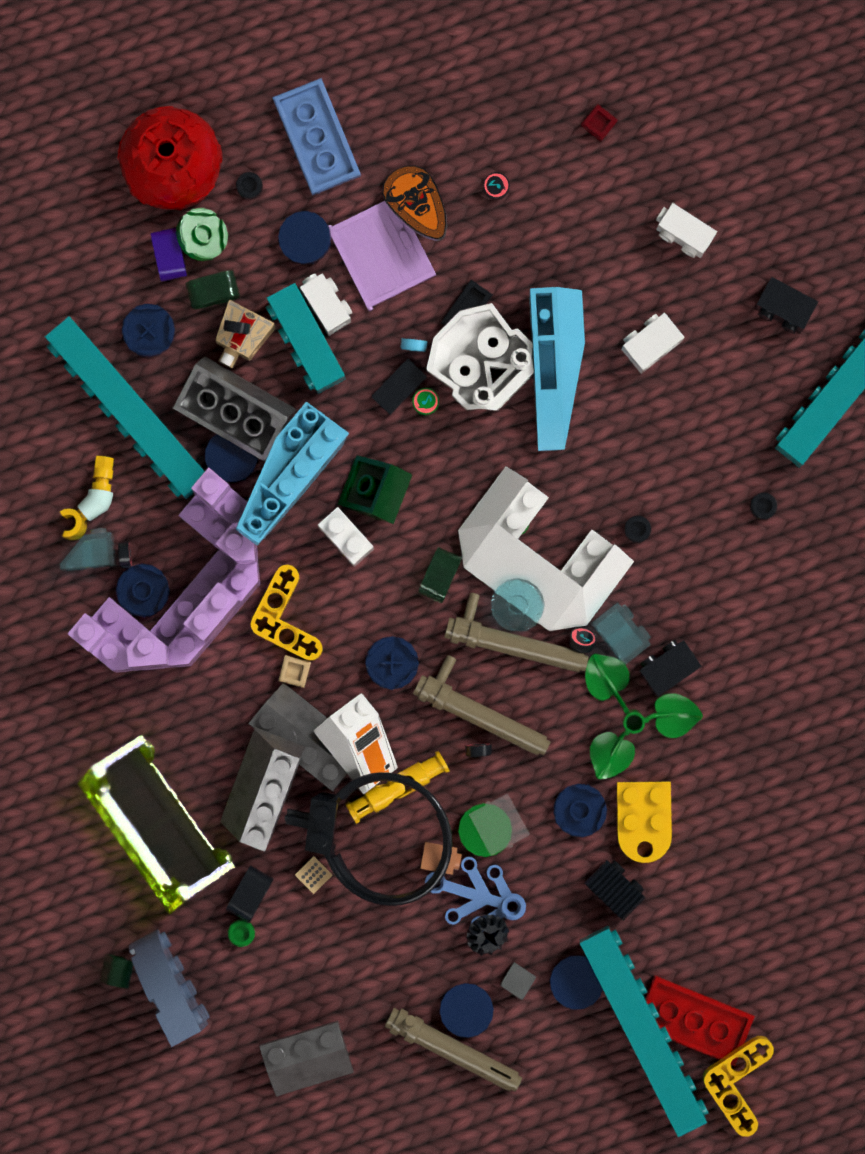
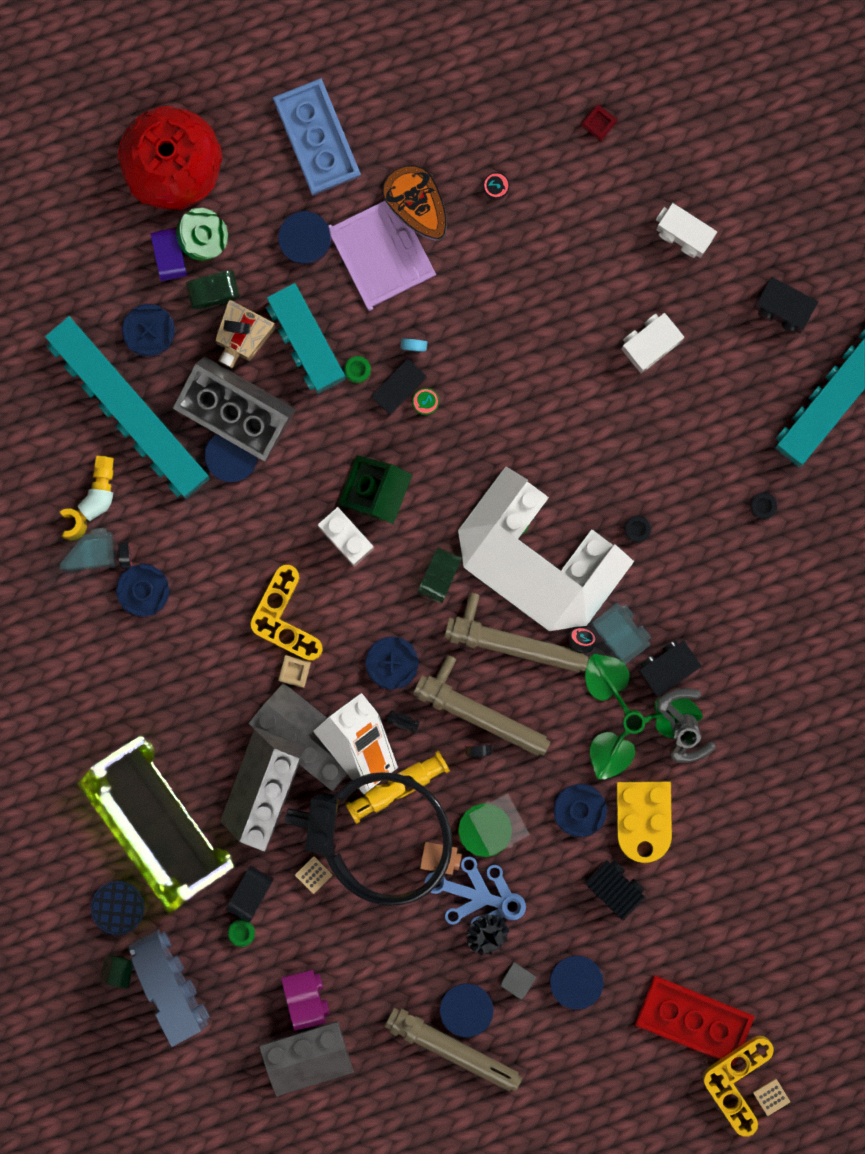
(117, 907): none -> tile
(201, 608): lavender brick -> none
(249, 186): black tile -> none
(290, 469): medium azure wedge -> none
(304, 999): none -> magenta brick
(325, 304): white brick -> none
(357, 369): none -> green tile
(402, 722): none -> black piece
(465, 343): white brick -> none
(471, 297): black tile -> none
(517, 605): clear light blue tile -> none
(557, 359): medium azure wedge -> none
(643, 1031): teal brick -> none
(684, 727): none -> dark grey piece
(771, 1097): none -> tan tile

